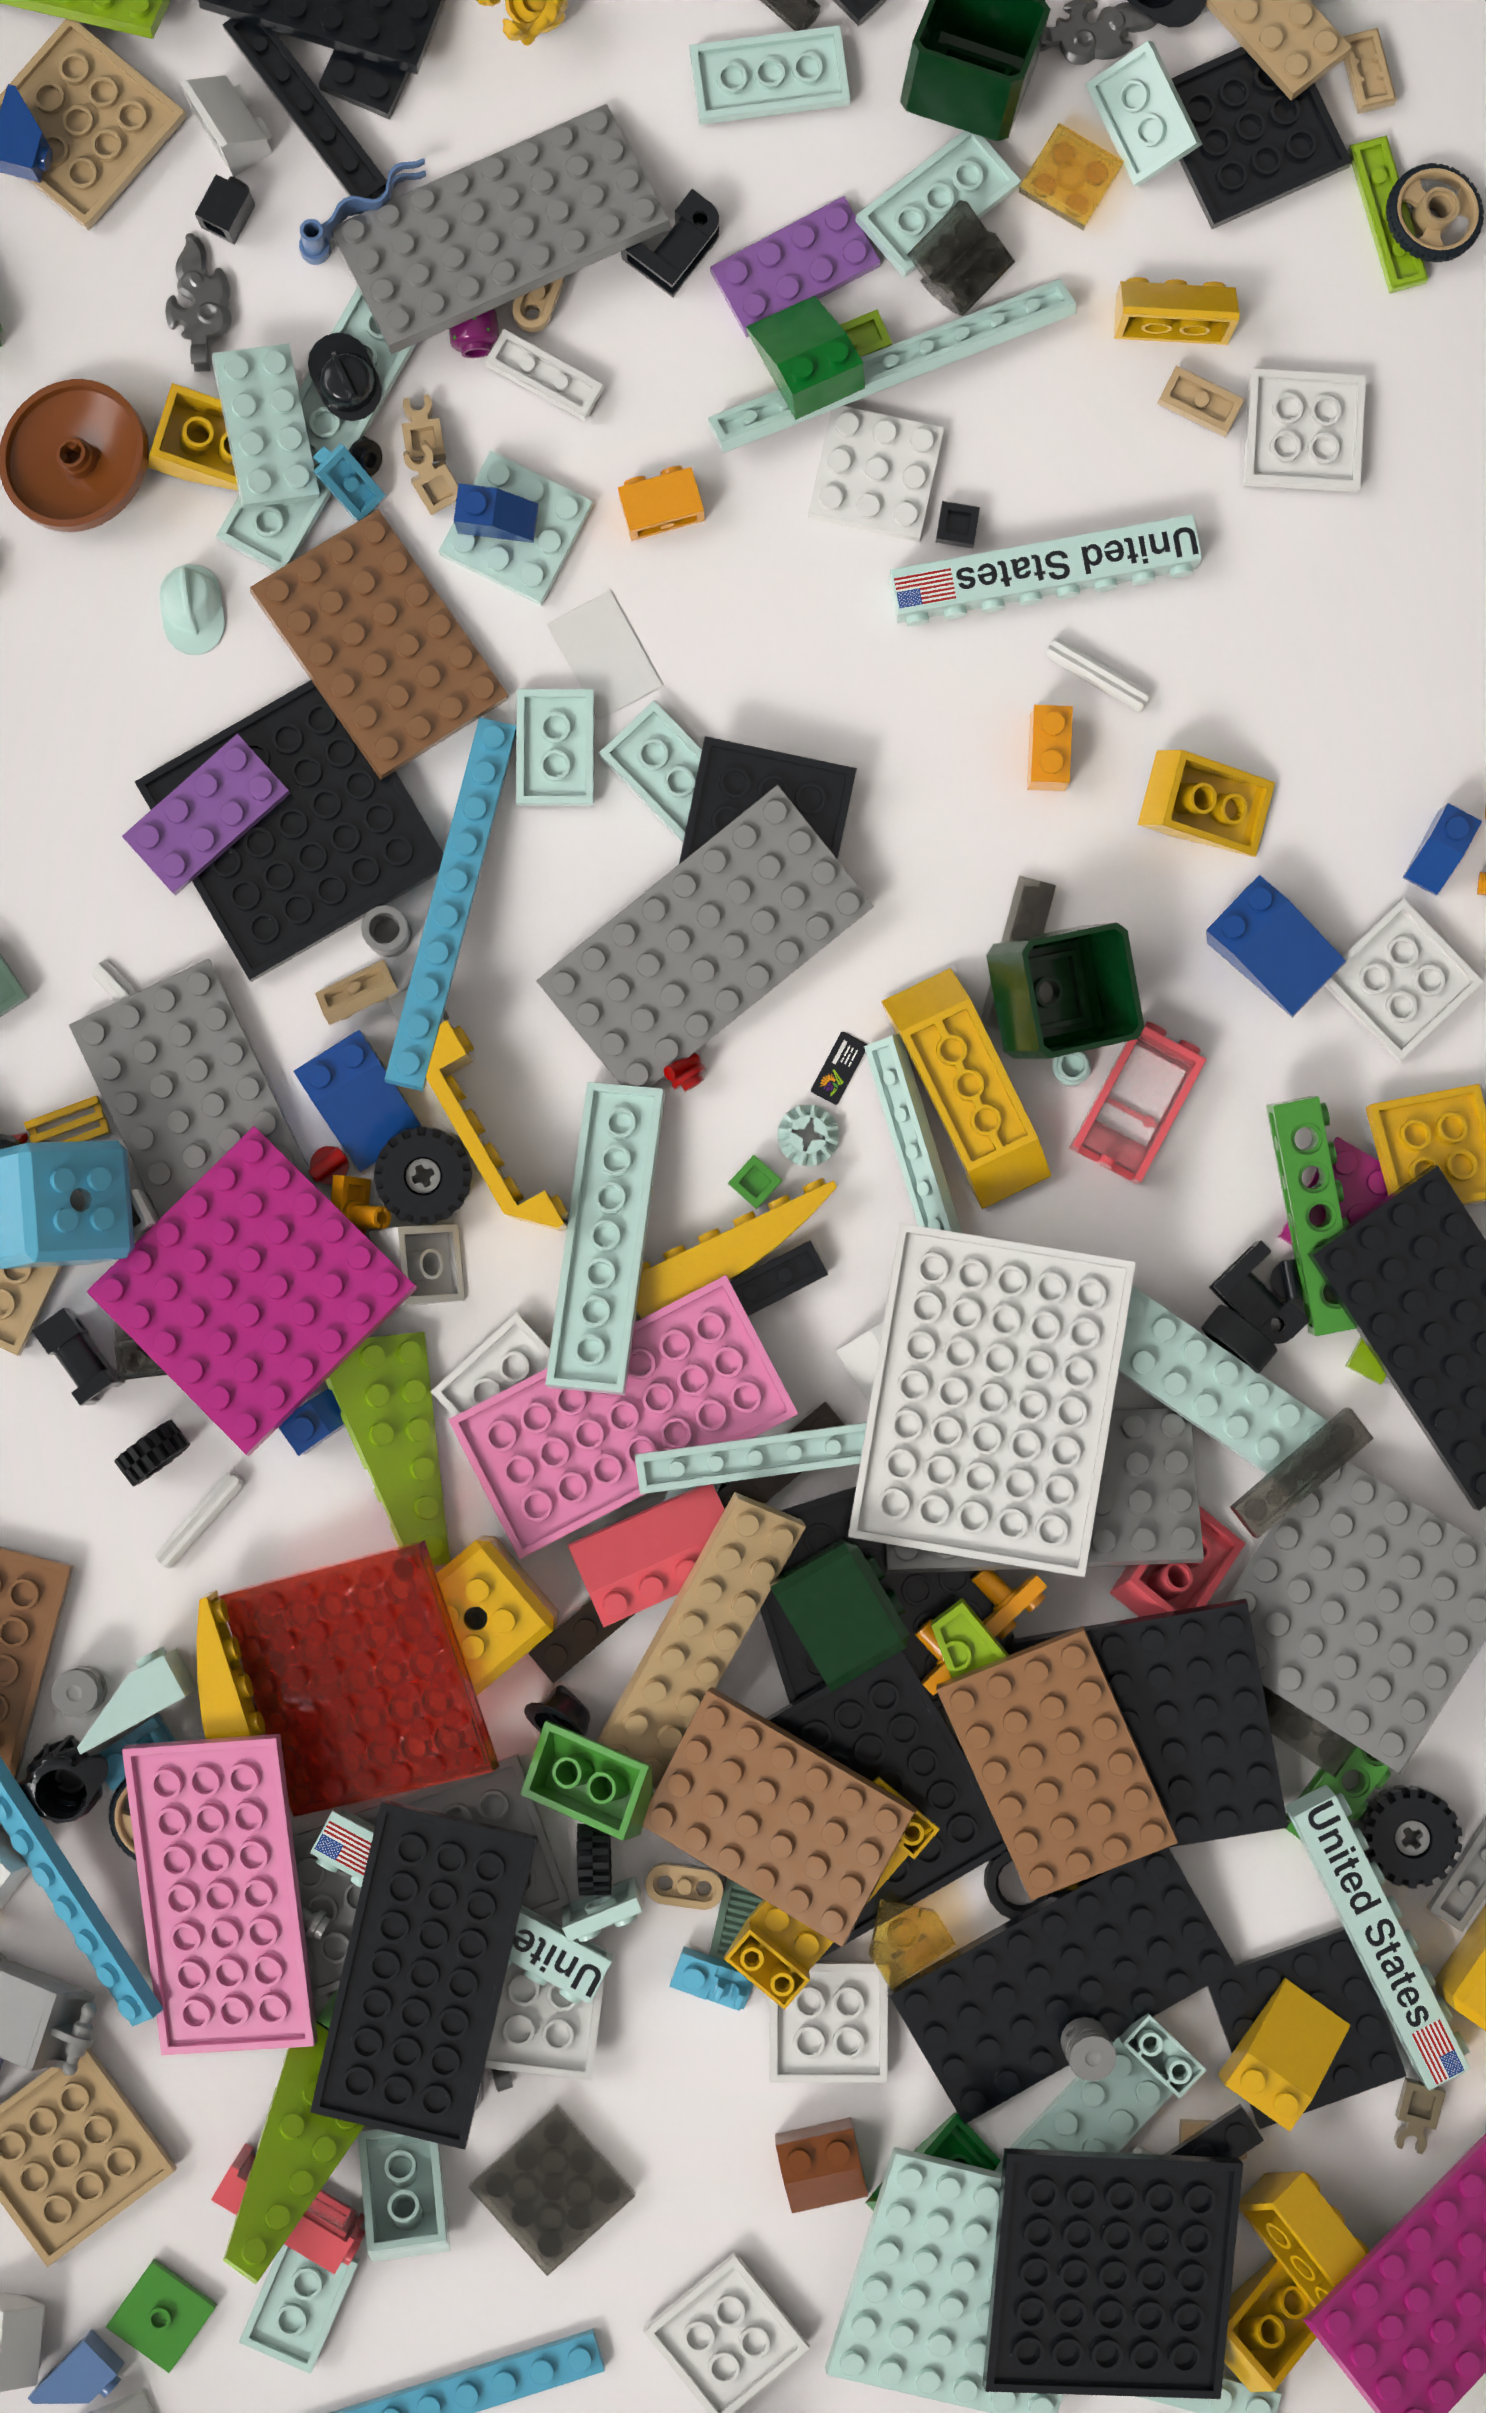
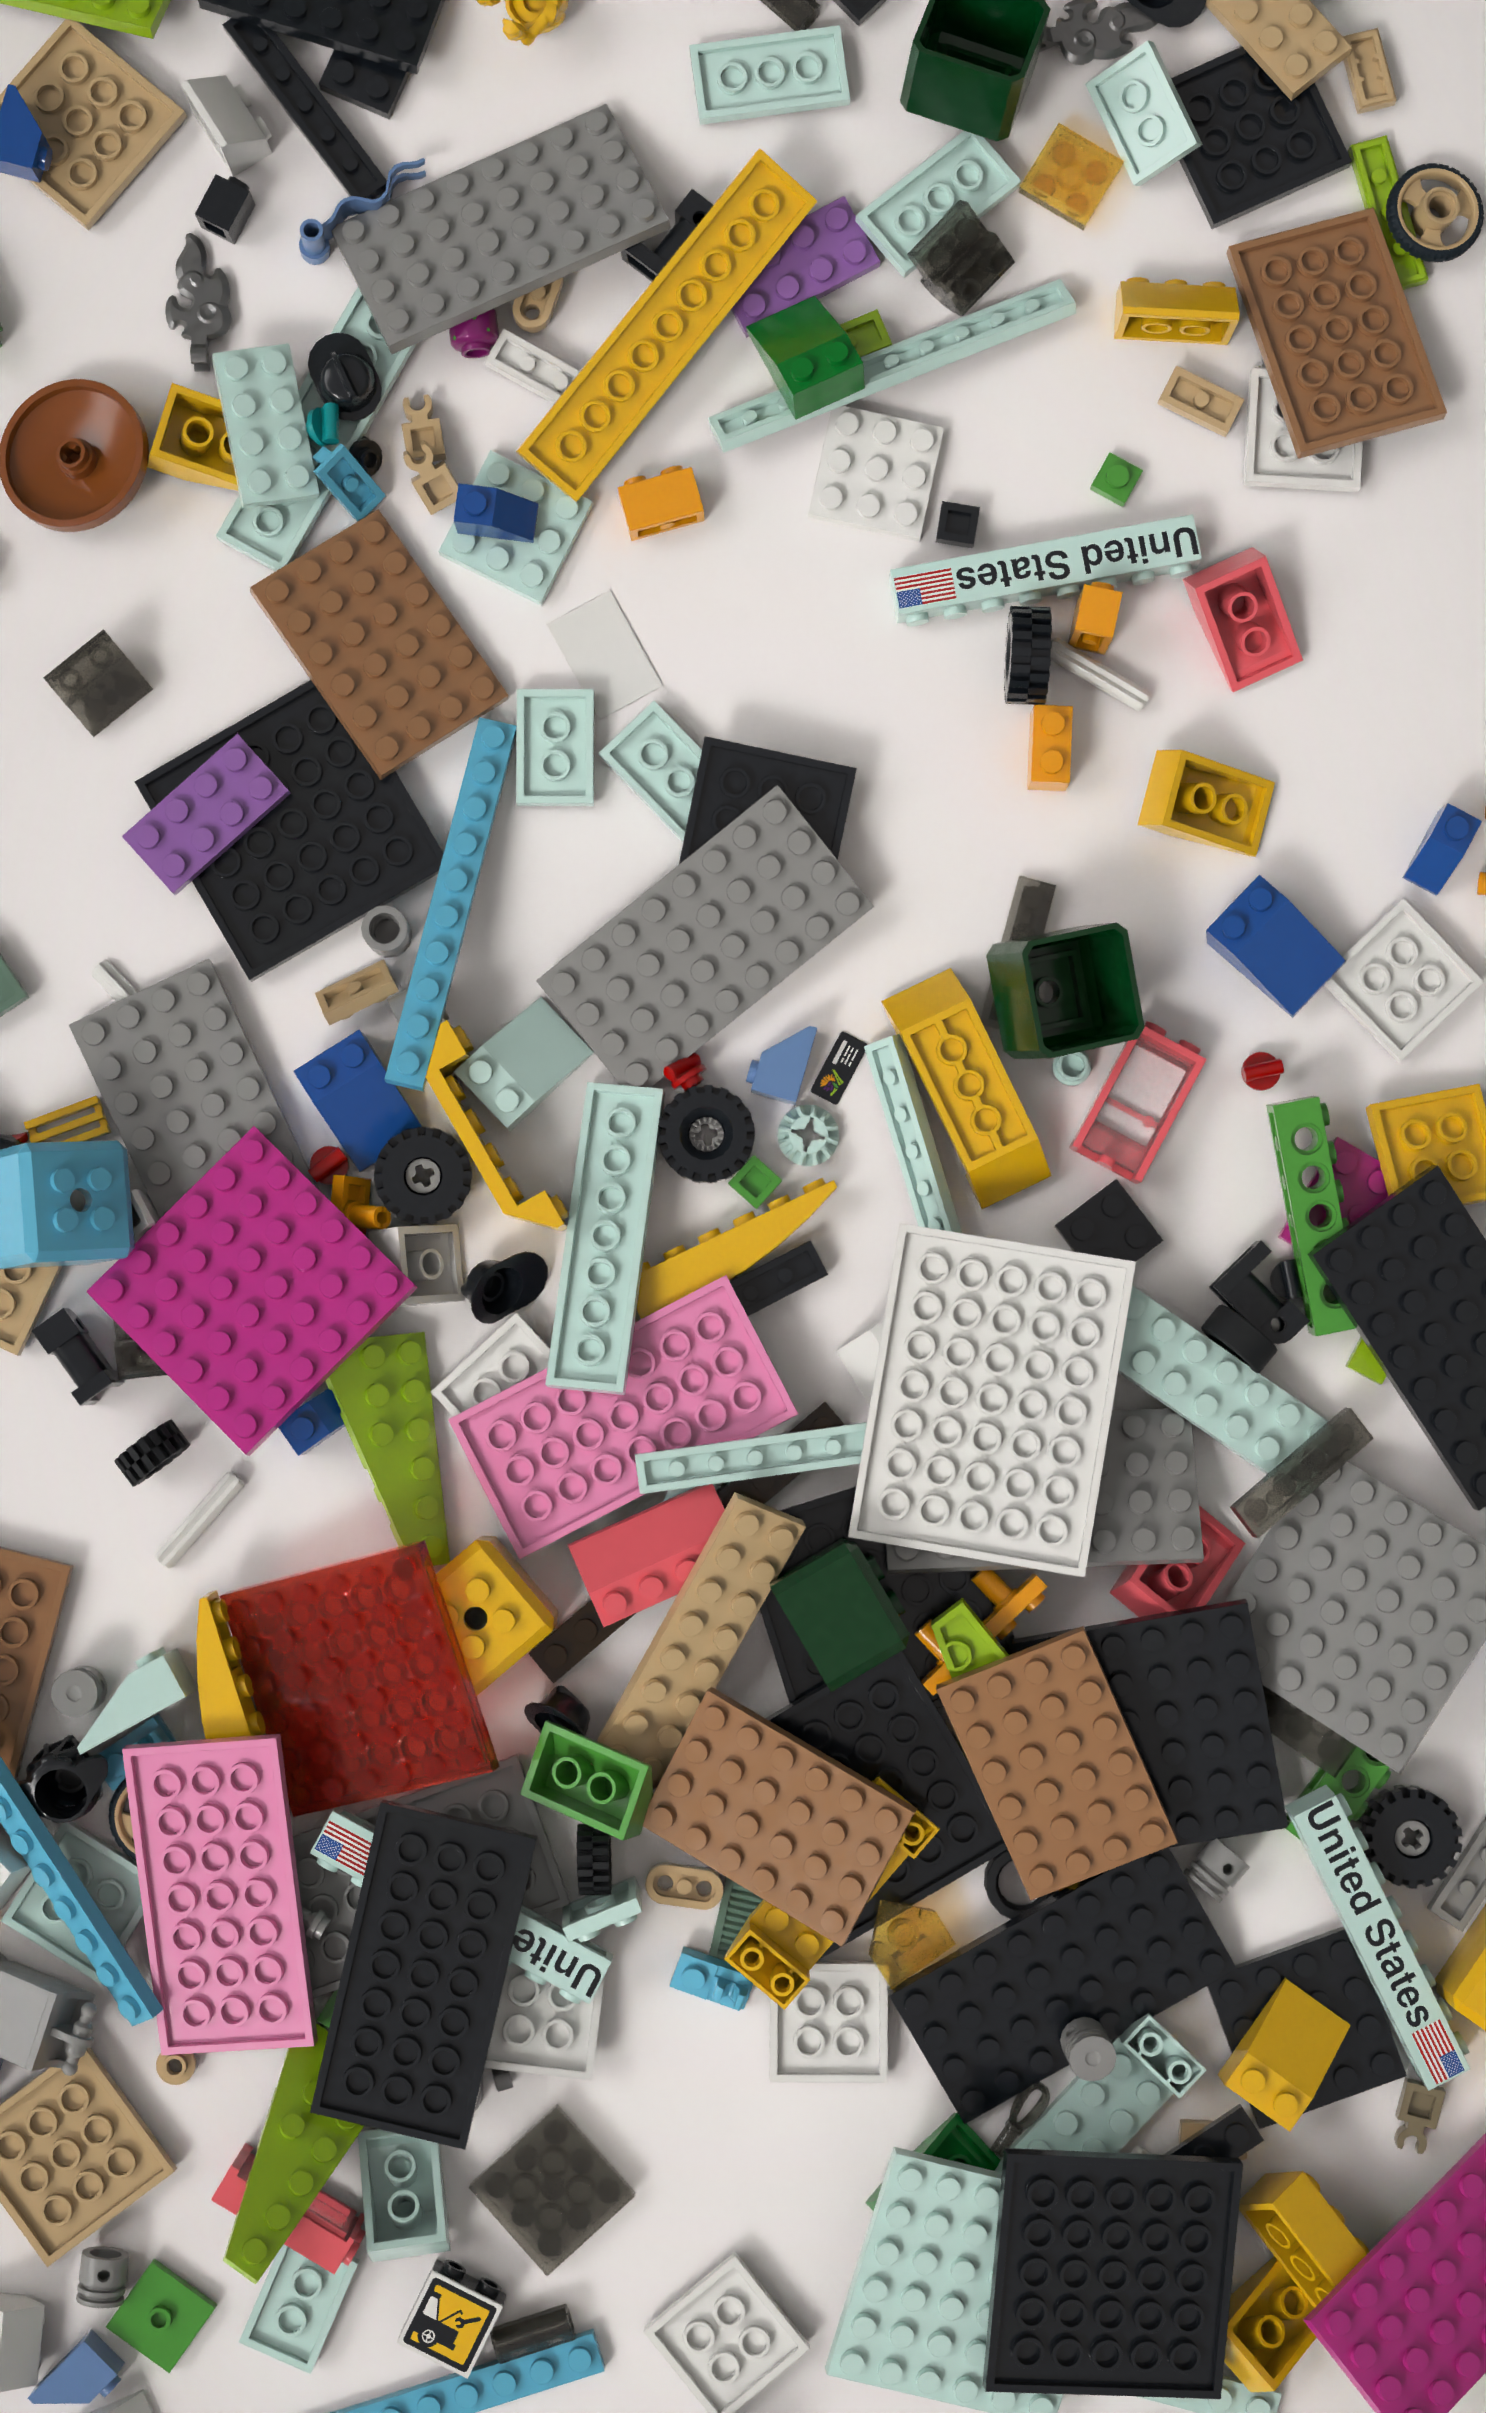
(98, 682): none -> clear smoke brick
(102, 2277): none -> light grey piece
(108, 1878): none -> light aqua plate
(176, 2078): none -> tan plate
(192, 609): light aqua piece -> none
(323, 424): none -> teal plate
(452, 2317): none -> piece
(505, 1285): none -> black piece
(523, 1063): none -> light aqua slope
(533, 2333): none -> clear smoke axle
(667, 325): none -> yellow plate
(722, 1113): none -> black bush
(782, 1067): none -> medium blue slope
(821, 2165): dark orange slope -> none
(1012, 2127): none -> clear smoke piece
(1027, 655): none -> black bush
(1095, 618): none -> light orange brick
(1109, 1226): none -> black plate
(1116, 479): none -> bright green plate
(1216, 1869): none -> light grey piece
(1243, 618): none -> coral slope
(1261, 1071): none -> red plate
(1336, 333): none -> medium nougat plate

